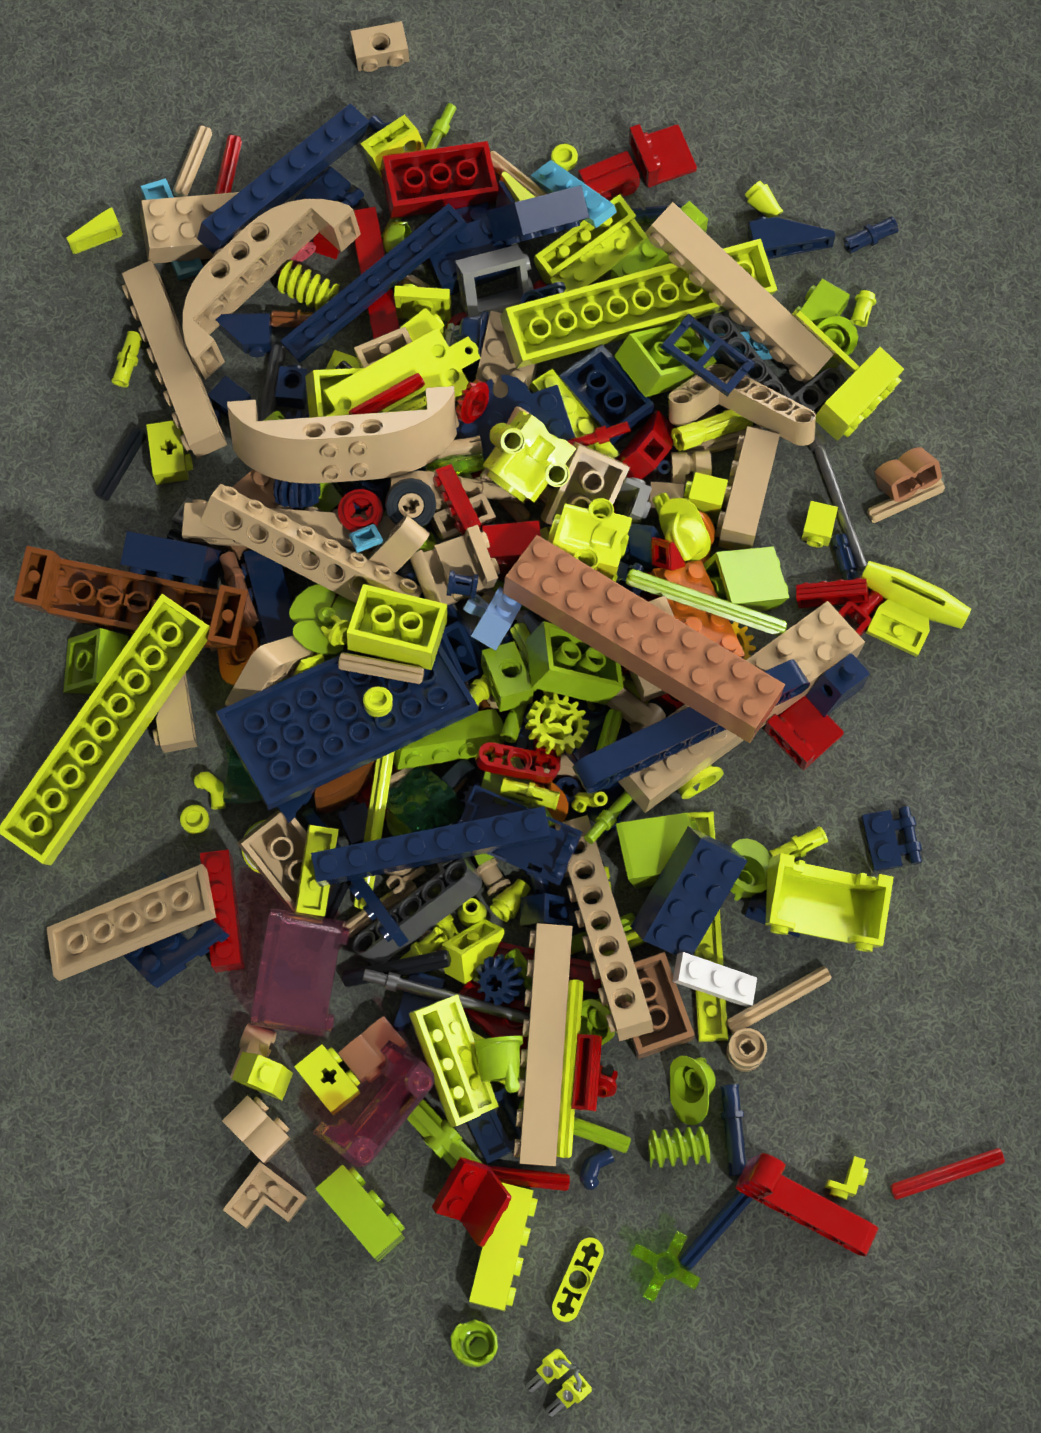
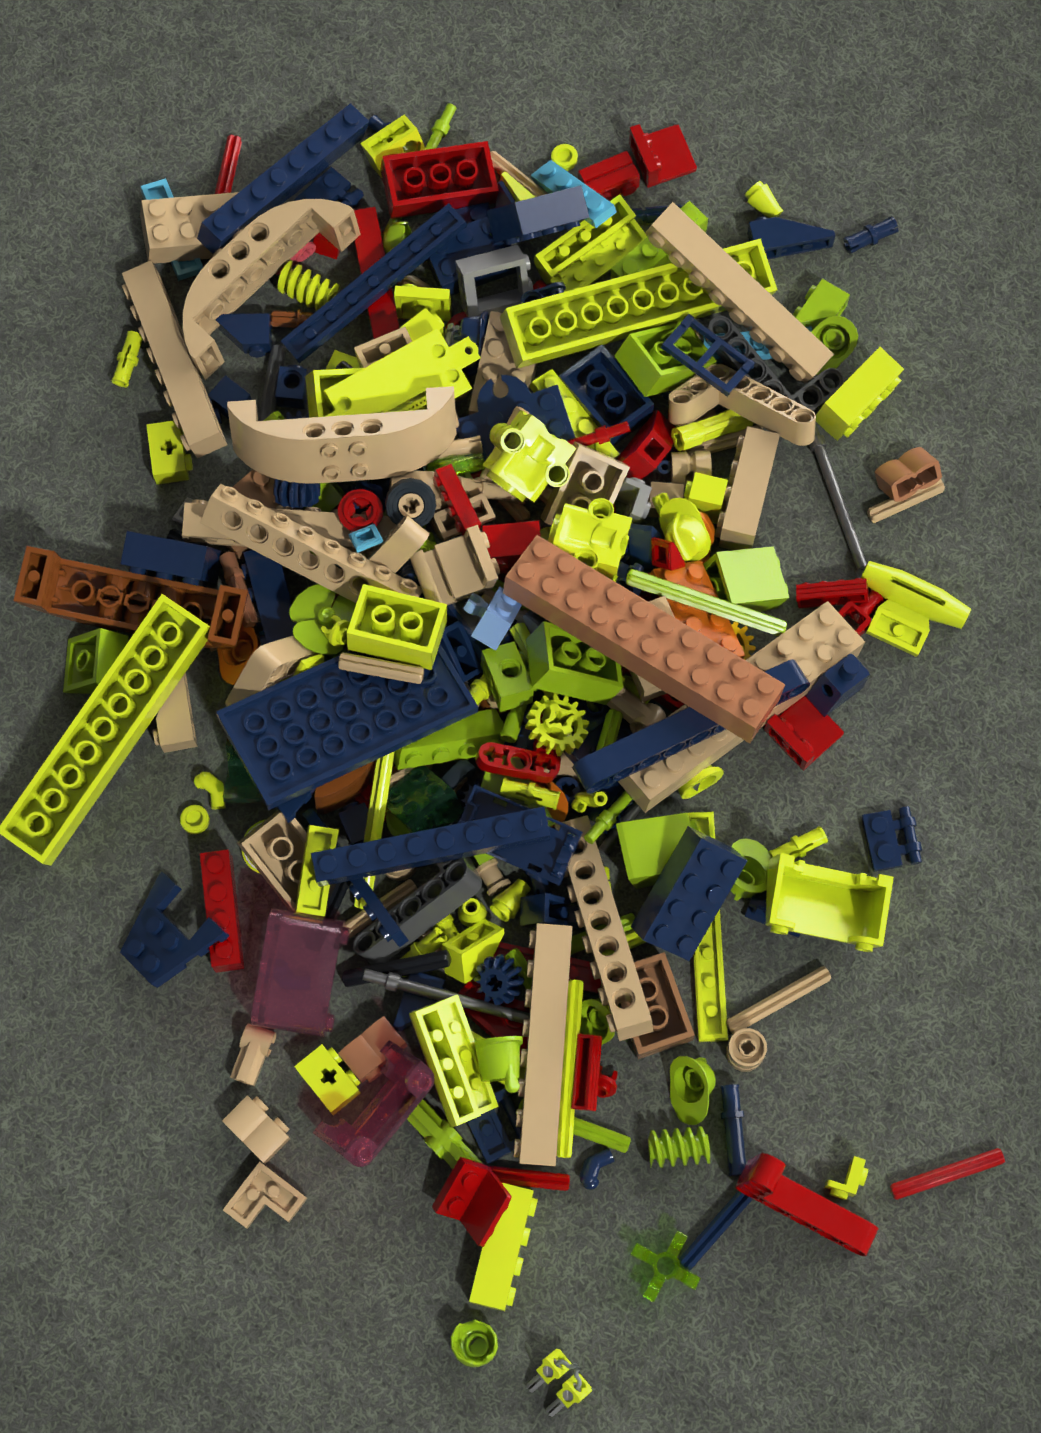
(96, 232): neon yellow slope -> none
(120, 464): black axle -> none
(130, 922): tan plate -> none
(192, 161): tan axle -> none
(262, 1075): neon yellow slope -> none
(361, 1211): lime brick -> none
(378, 701): neon yellow tile -> none
(386, 36): tan brick -> none
(390, 395): red axle -> none
(403, 882): tan hand -> none
(456, 579): dark blue bush -> none
(473, 401): red gear -> none
(560, 1297): neon yellow beam -> none
(714, 979): white plate -> none
(819, 524): neon yellow brick -> none
(839, 355): neon yellow piece -> none
(844, 557): dark blue axle -> none
(863, 307): neon yellow pin -> none

